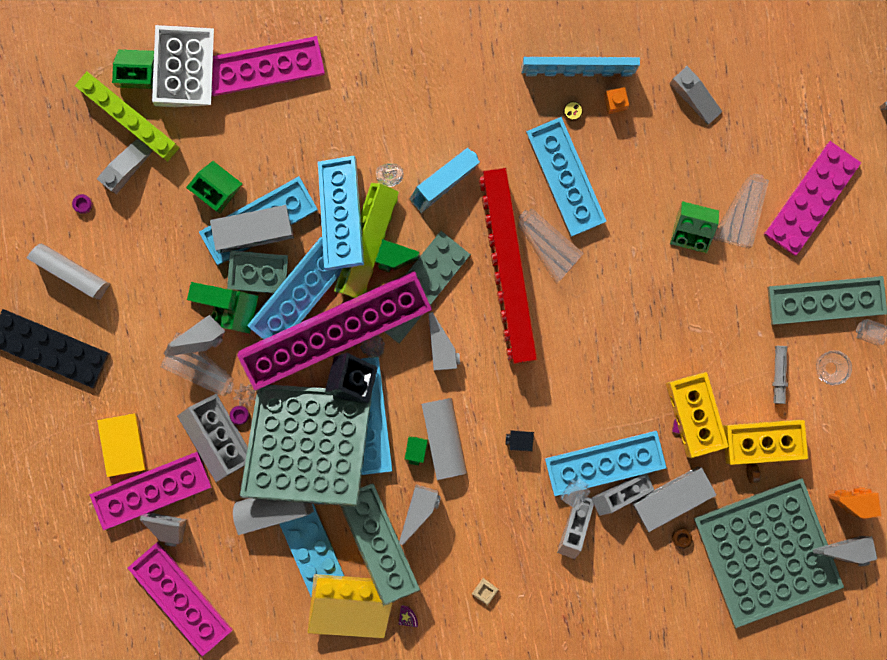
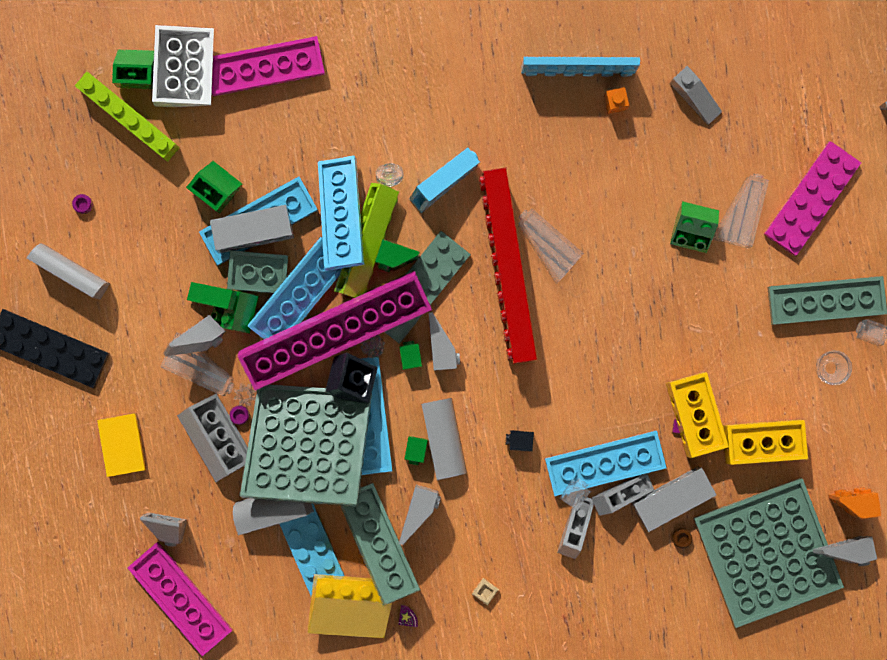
(124, 166): light grey slope -> none
(150, 490): dark pink plate -> none
(410, 355): none -> green brick
(566, 176): medium azure plate -> none
(573, 111): tile -> none
(753, 473): reddish brown tile -> none
(780, 375): light grey pin -> none

